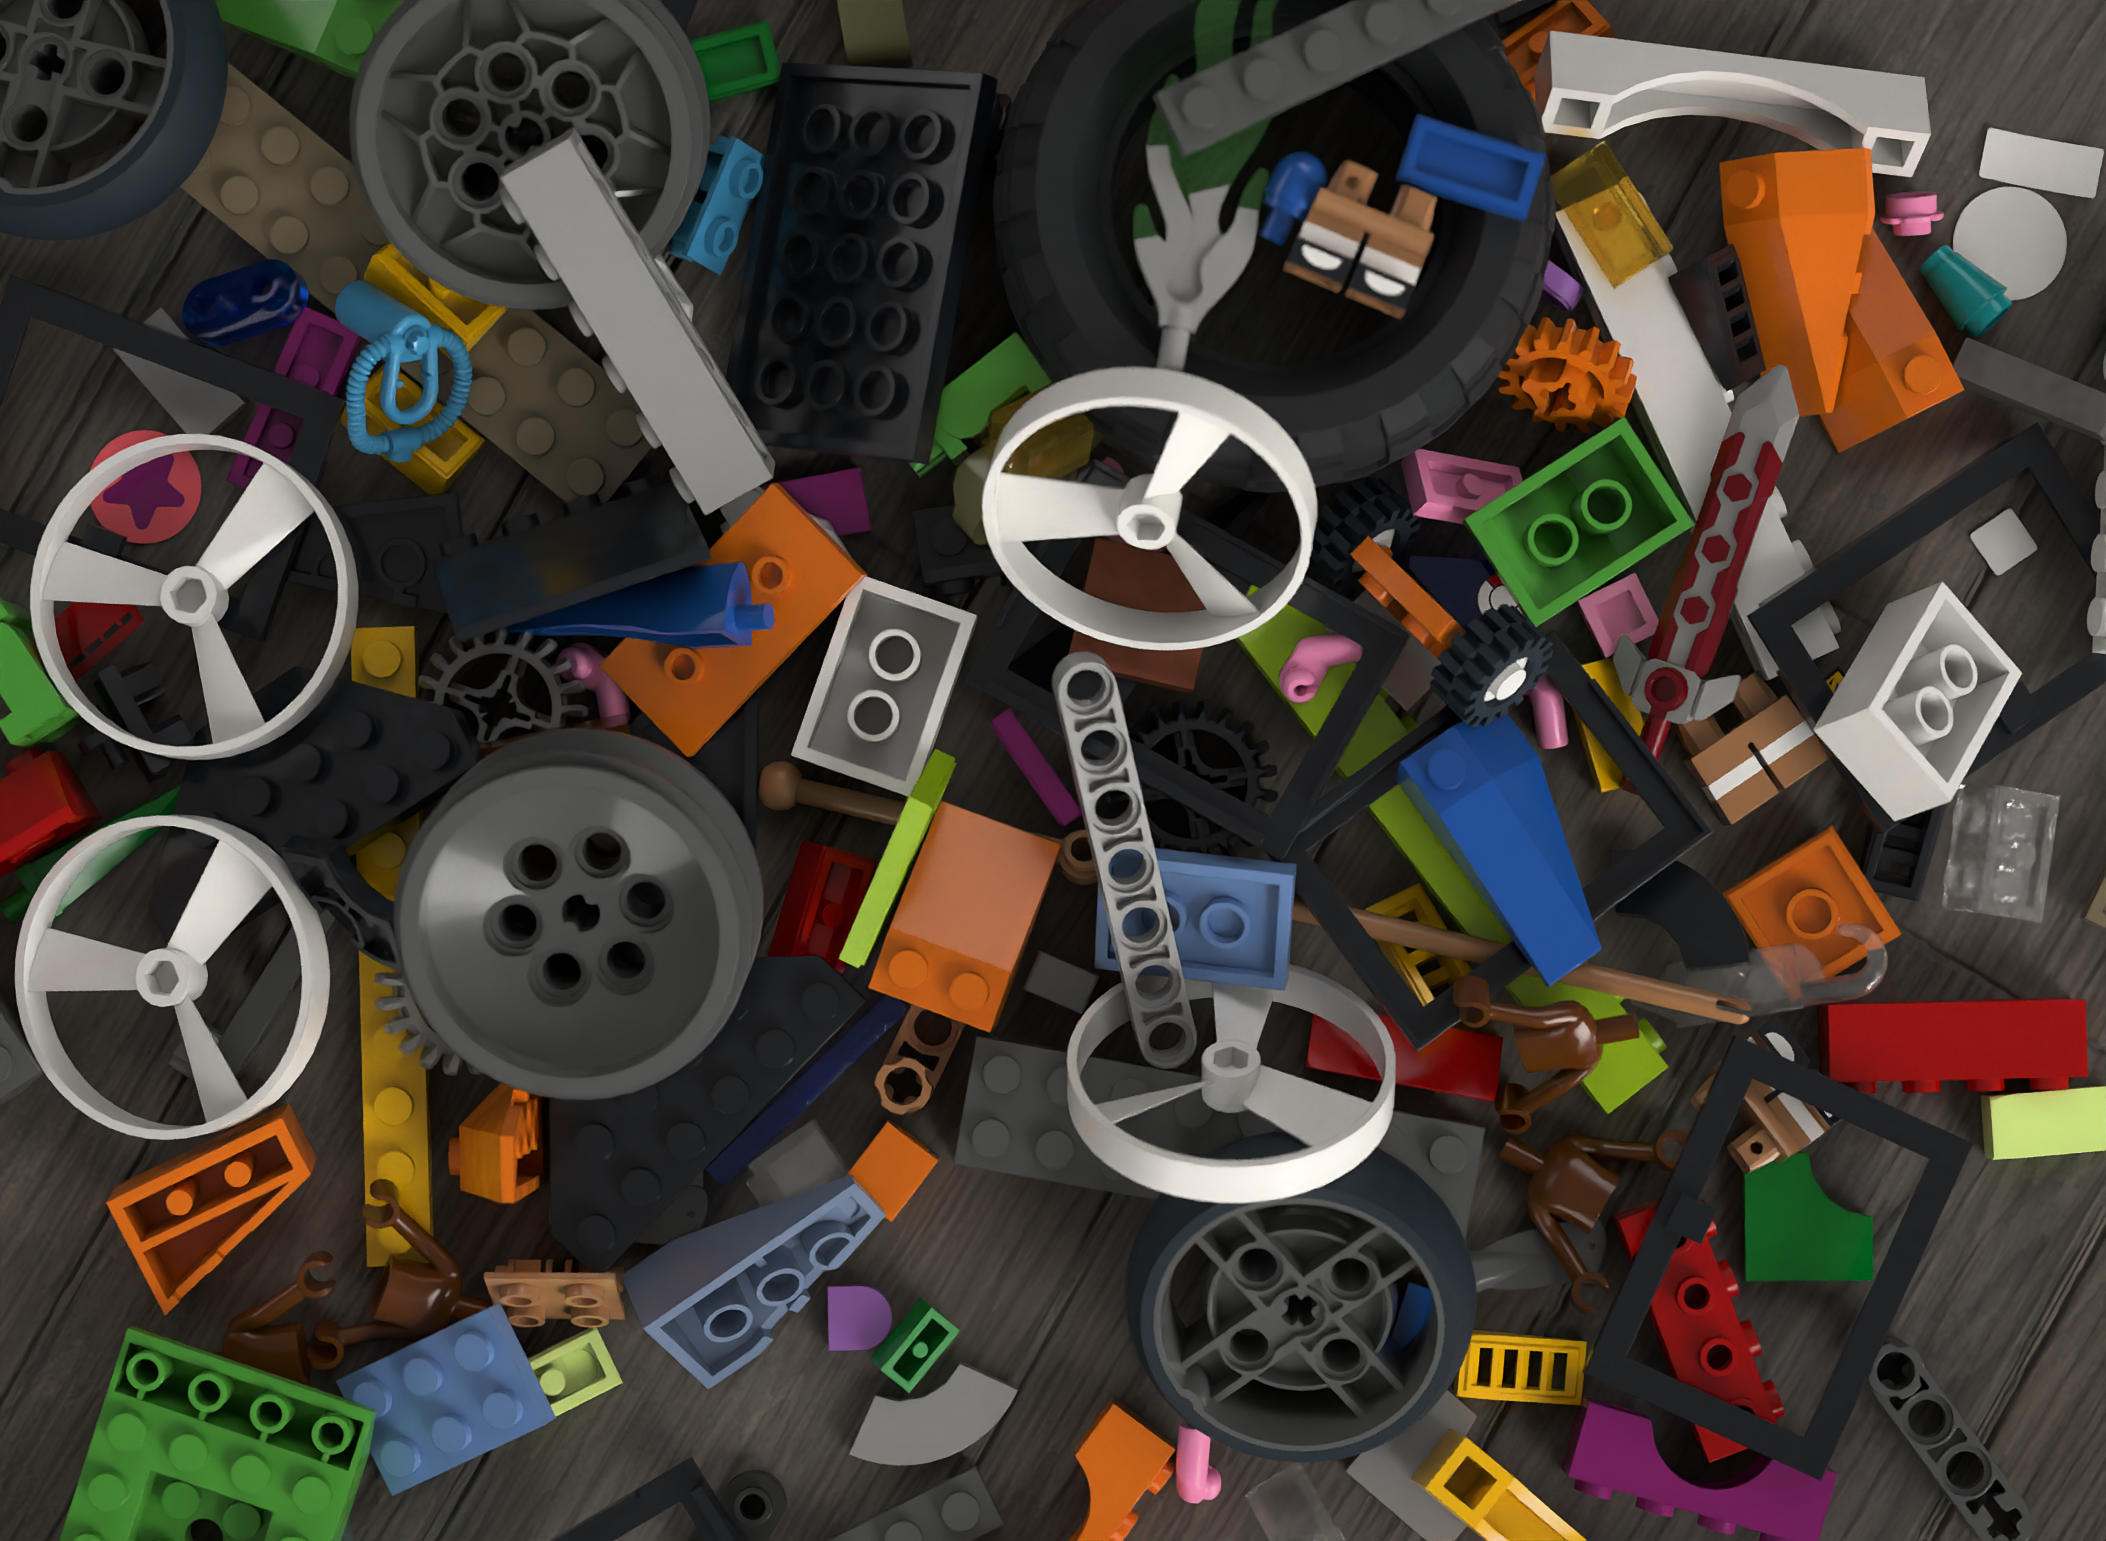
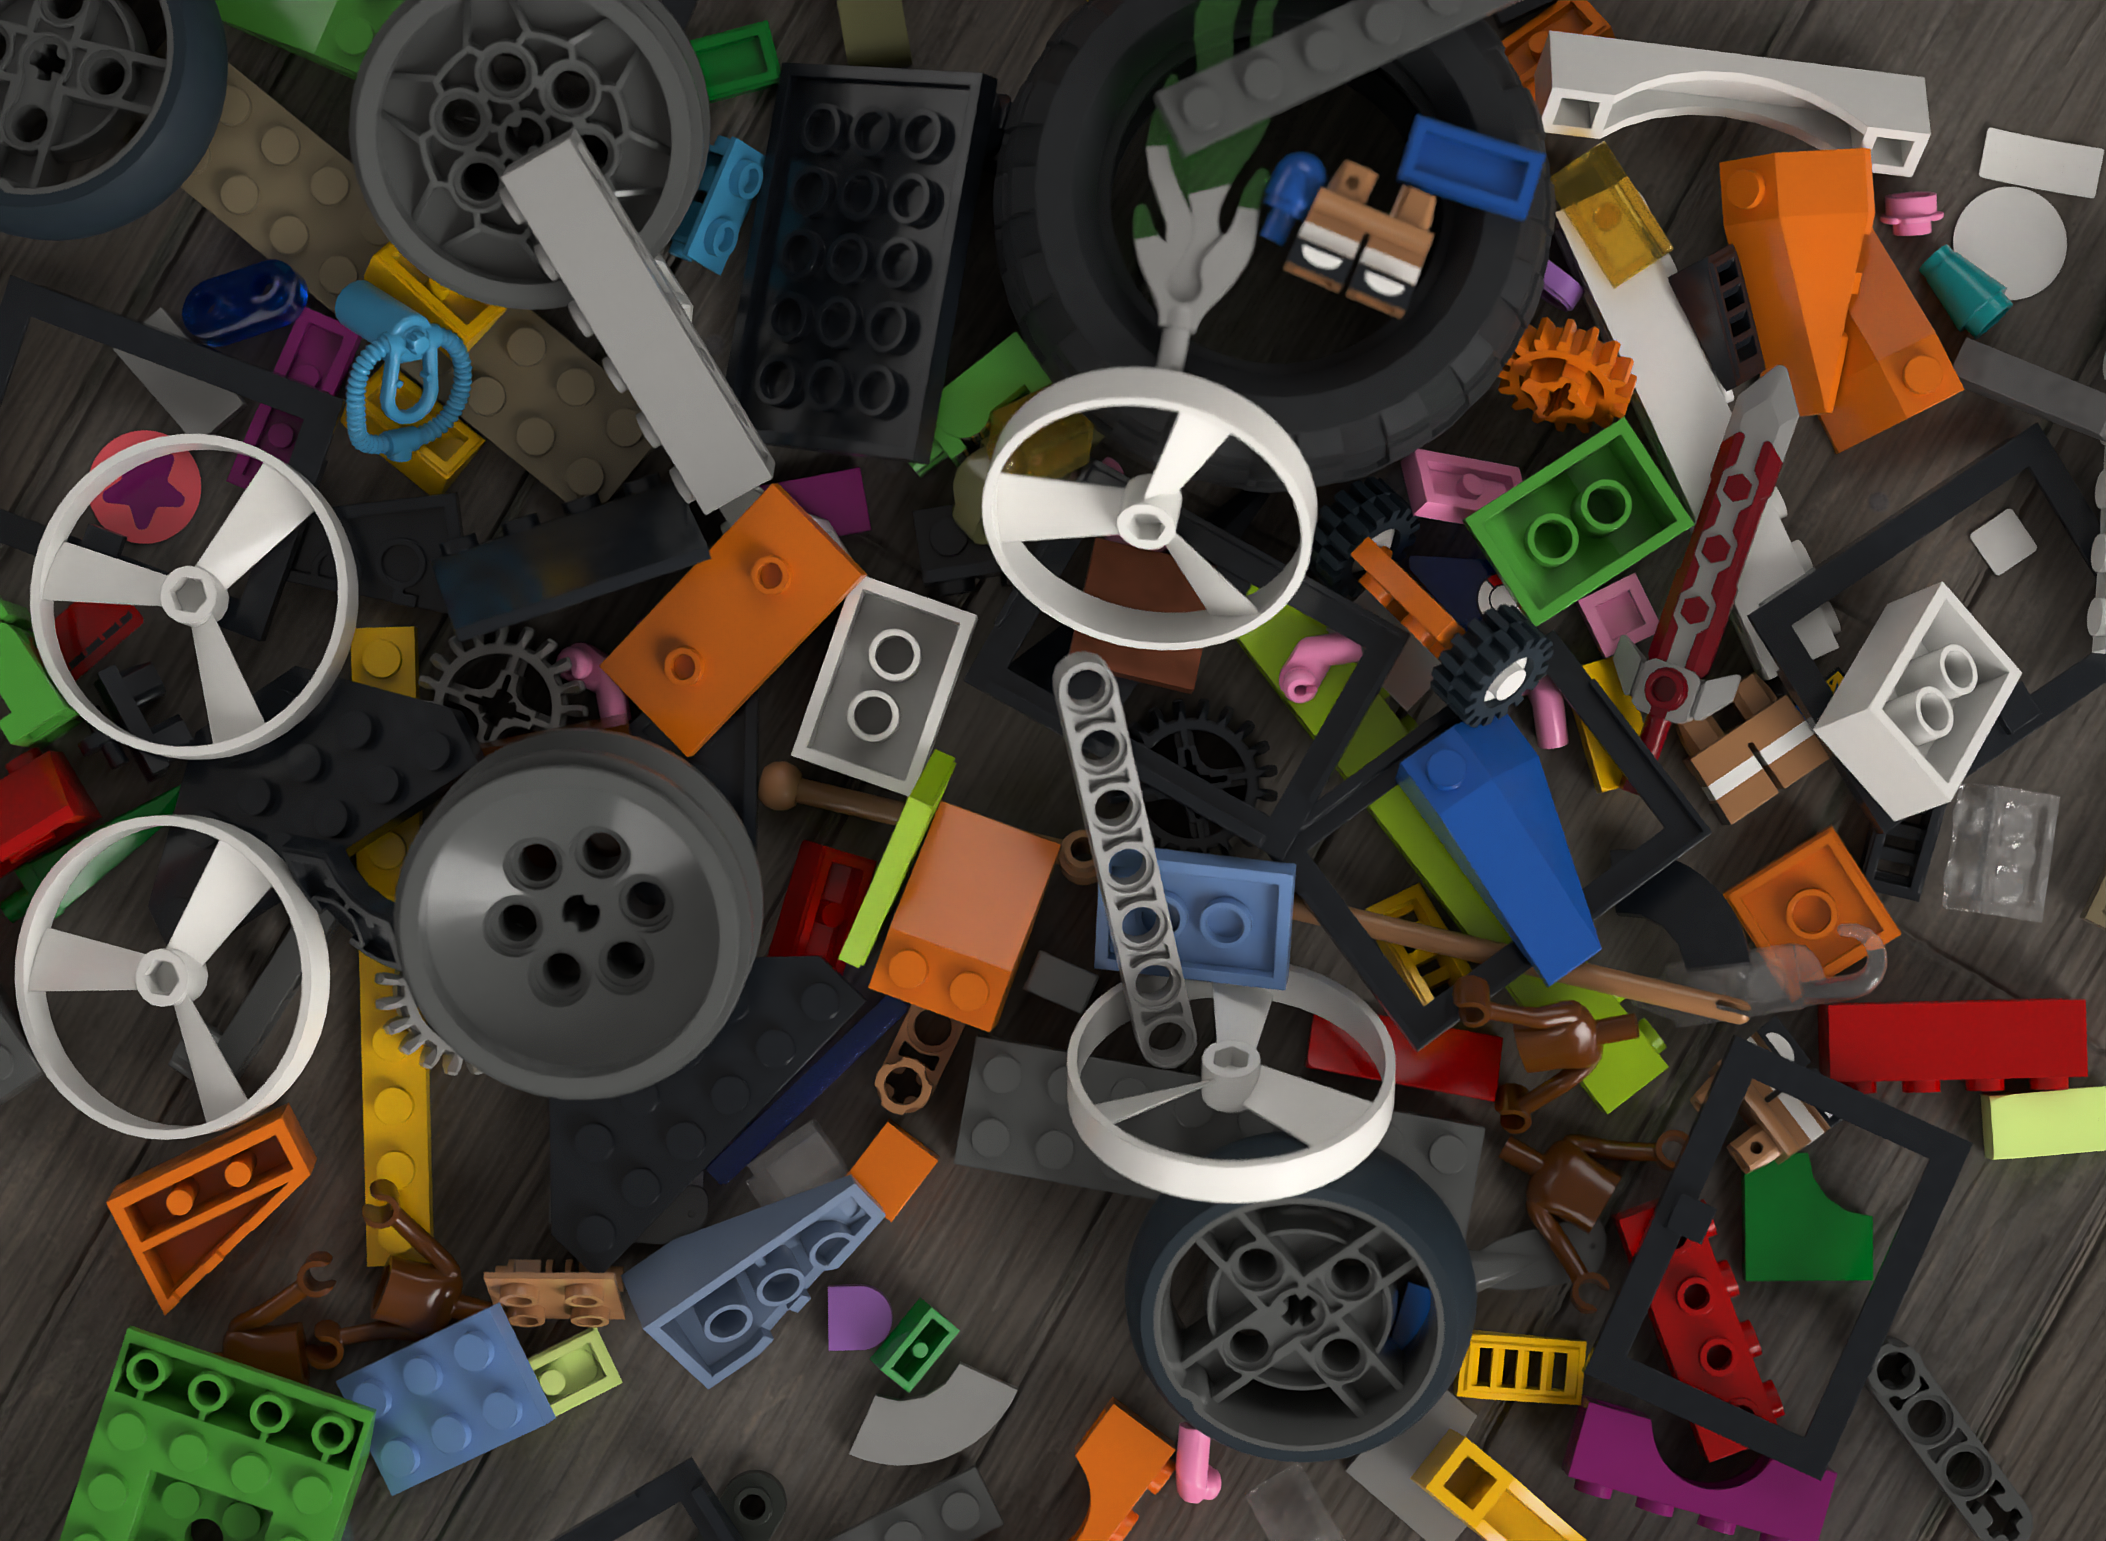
(501, 1146): orange wedge -> none
(683, 608): blue piece -> none
(1035, 768): magenta tile -> none

